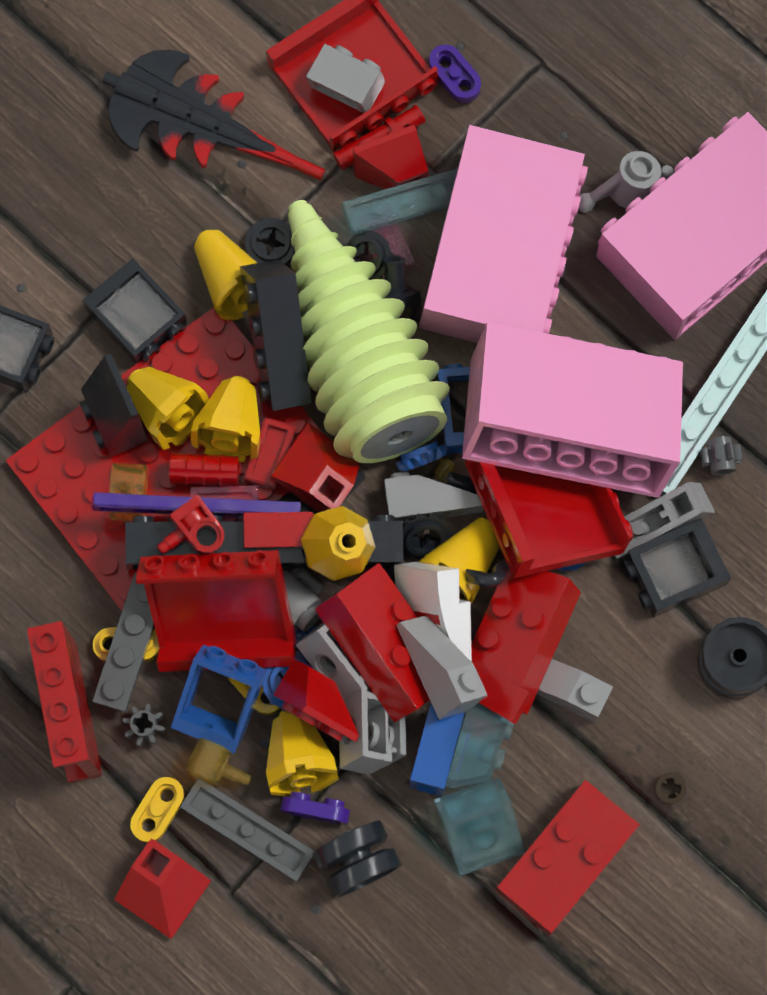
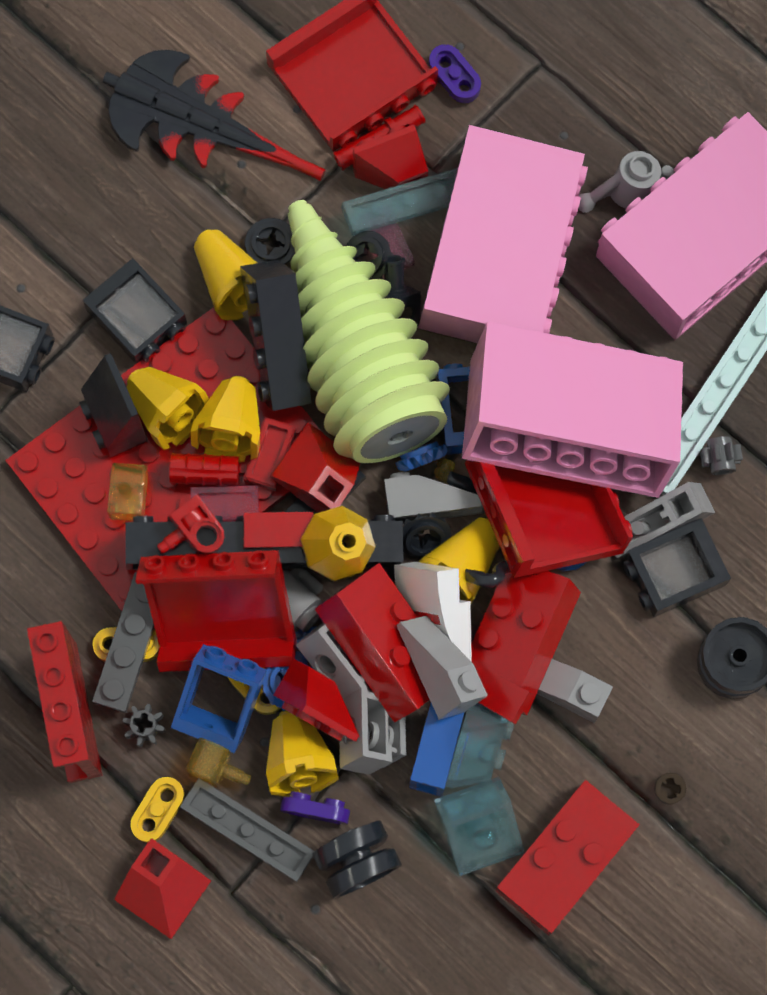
(167, 504): dark purple tile -> none
(346, 77): light grey brick -> none

